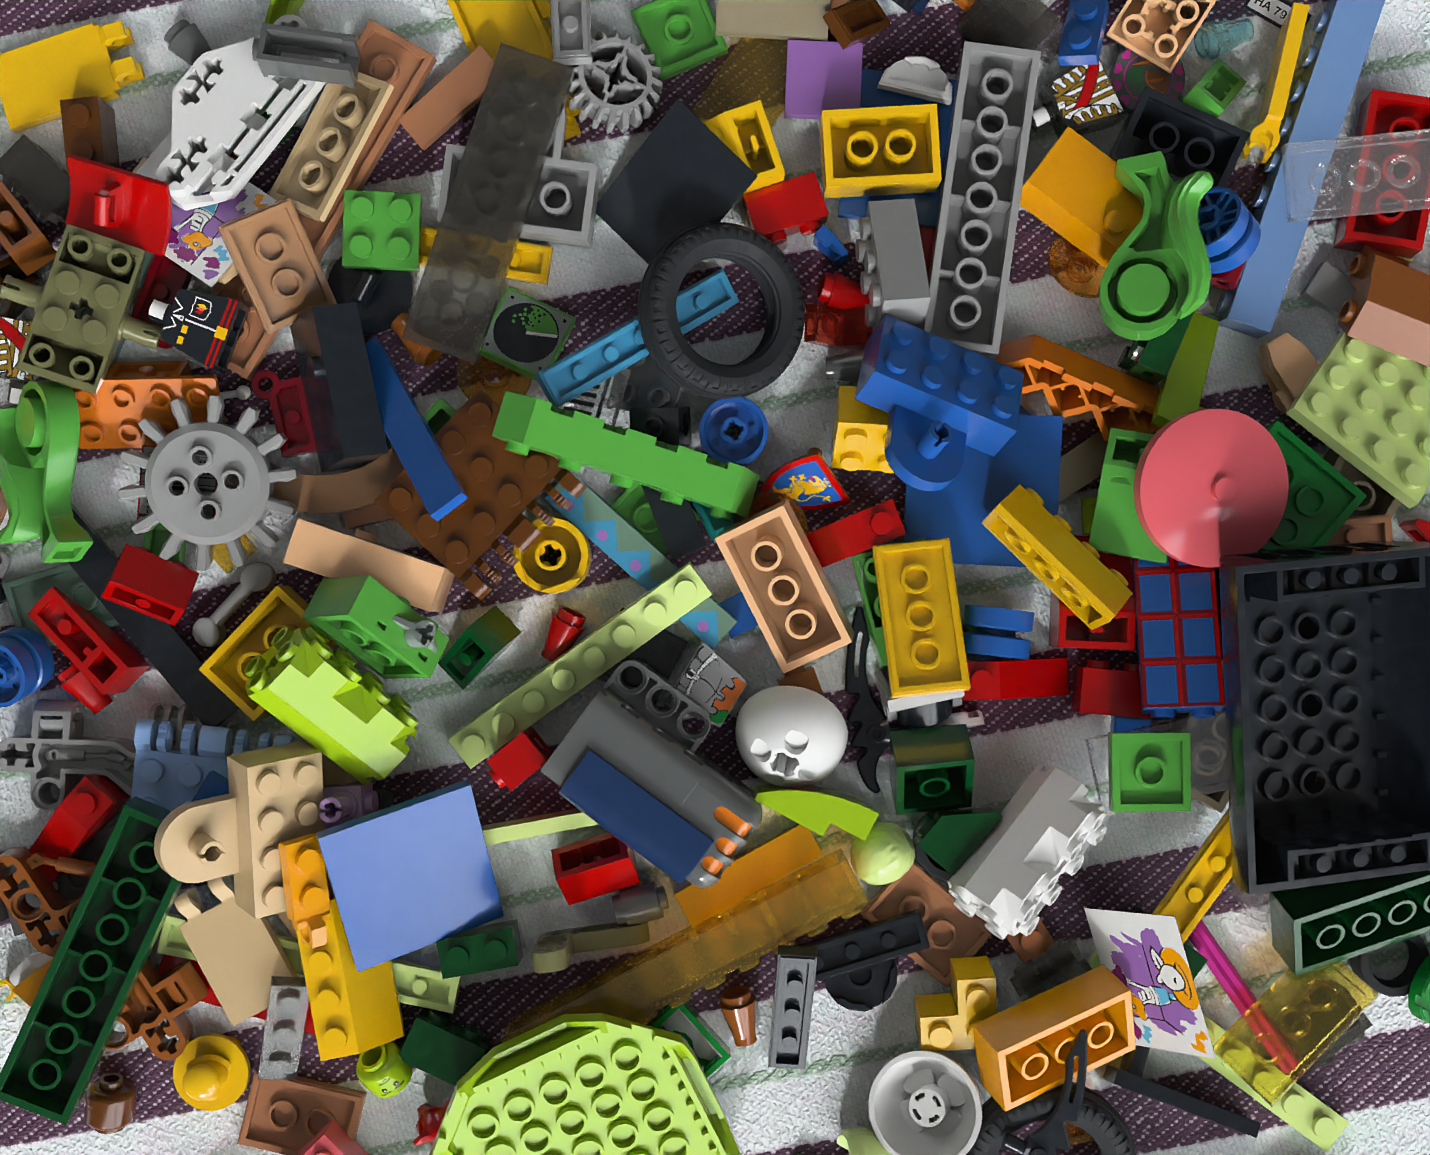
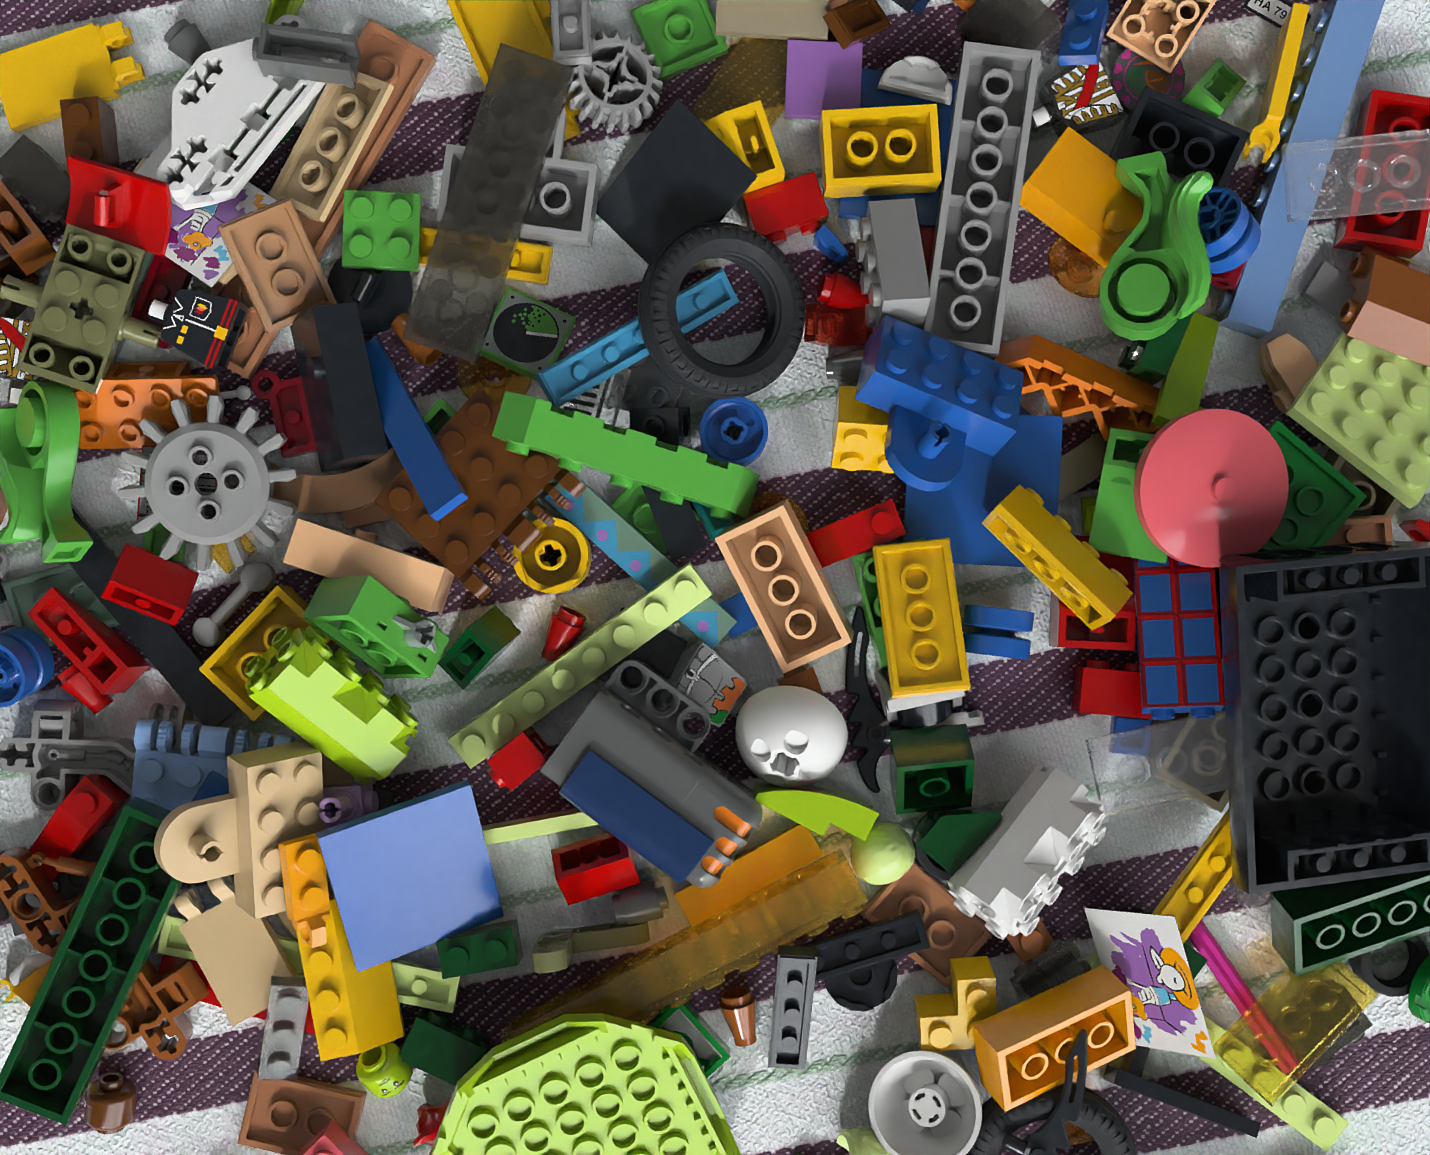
(212, 1072): yellow plate -> none
(449, 99): nougat tile -> none
(808, 482): shield -> none
(1017, 678): red slope -> none
(1149, 771): bright green plate -> none
(1222, 36): clear light blue cone -> none

